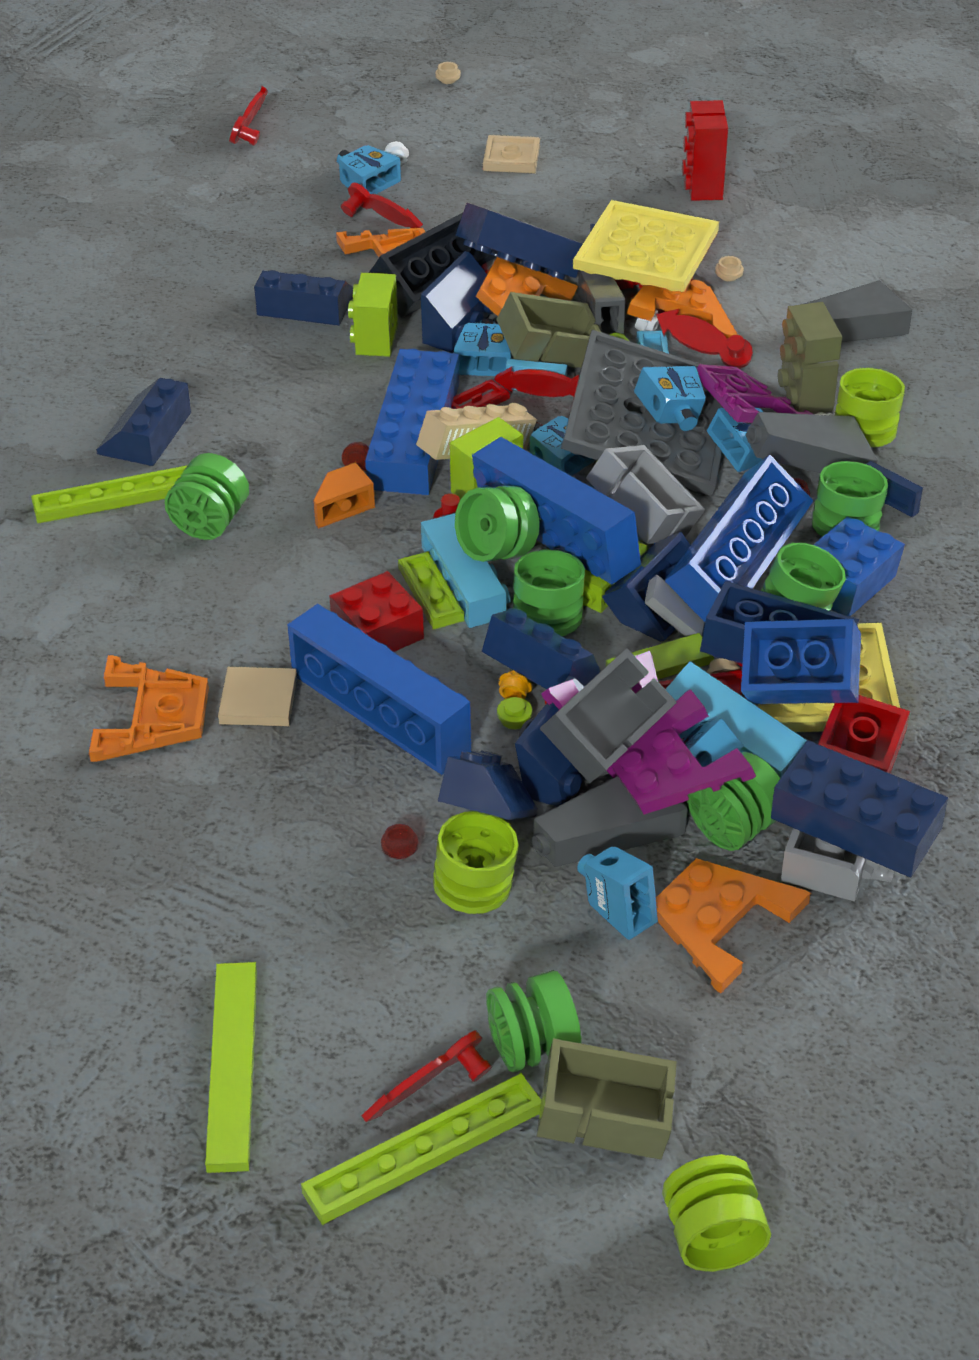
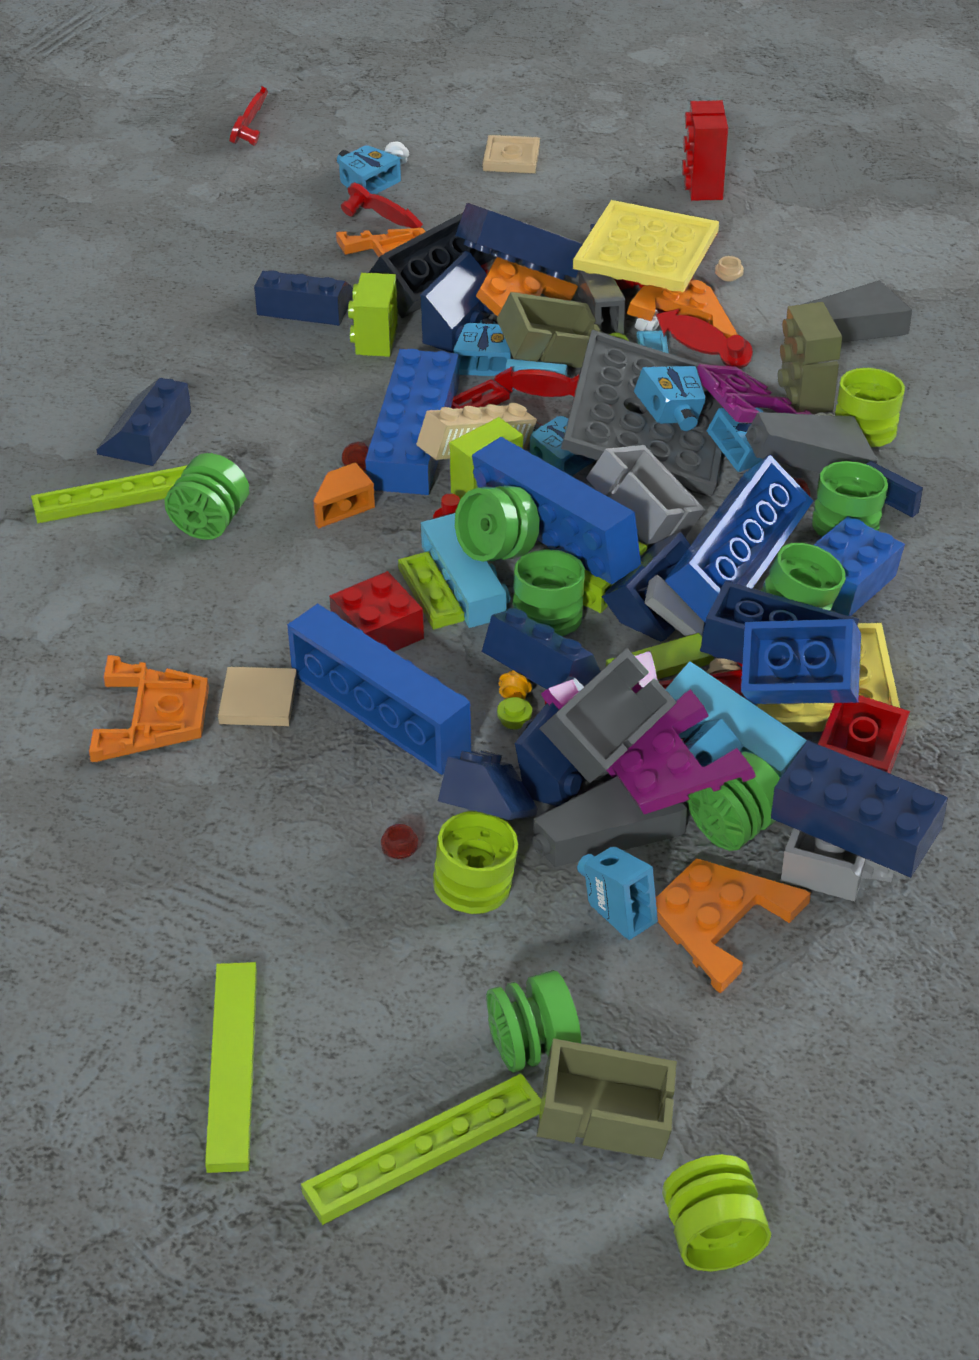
(447, 72): tan plate -> none
(461, 1051): red brick -> none

